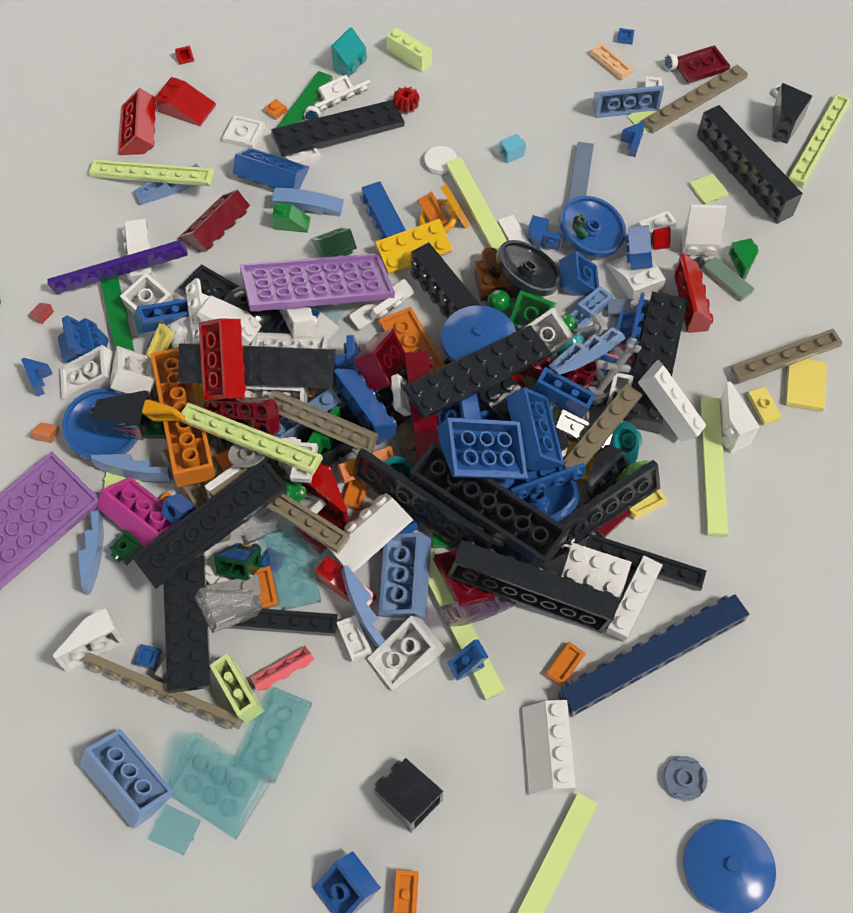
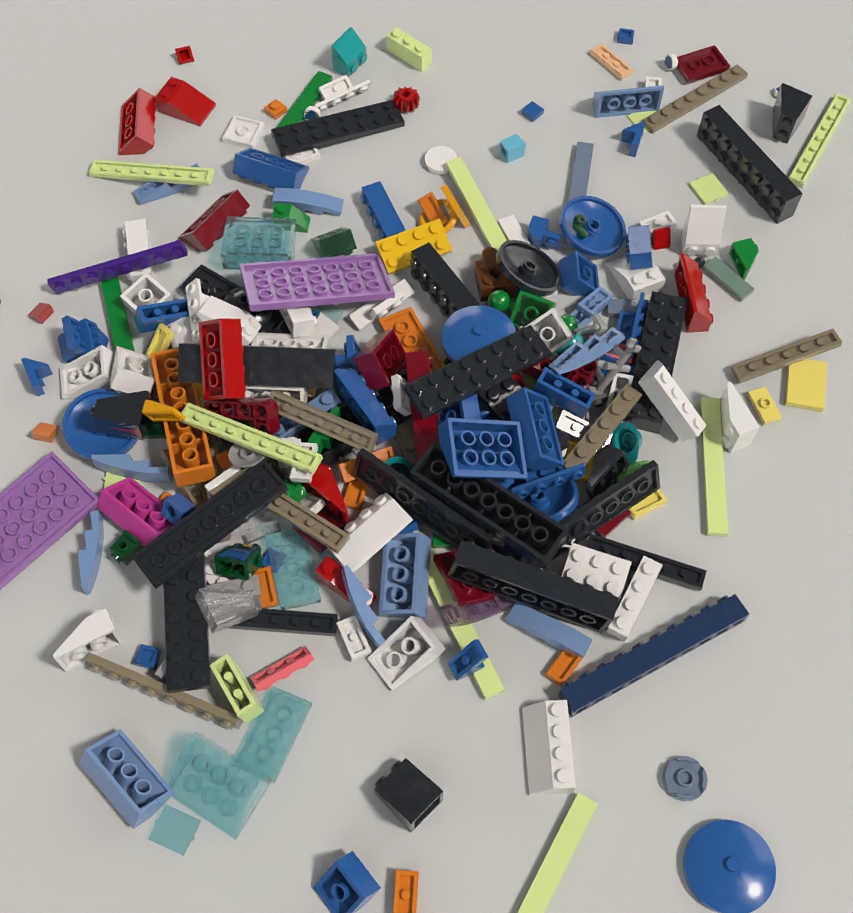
(257, 240): none -> clear light blue slope
(532, 111): none -> blue tile
(549, 629): none -> medium blue slope

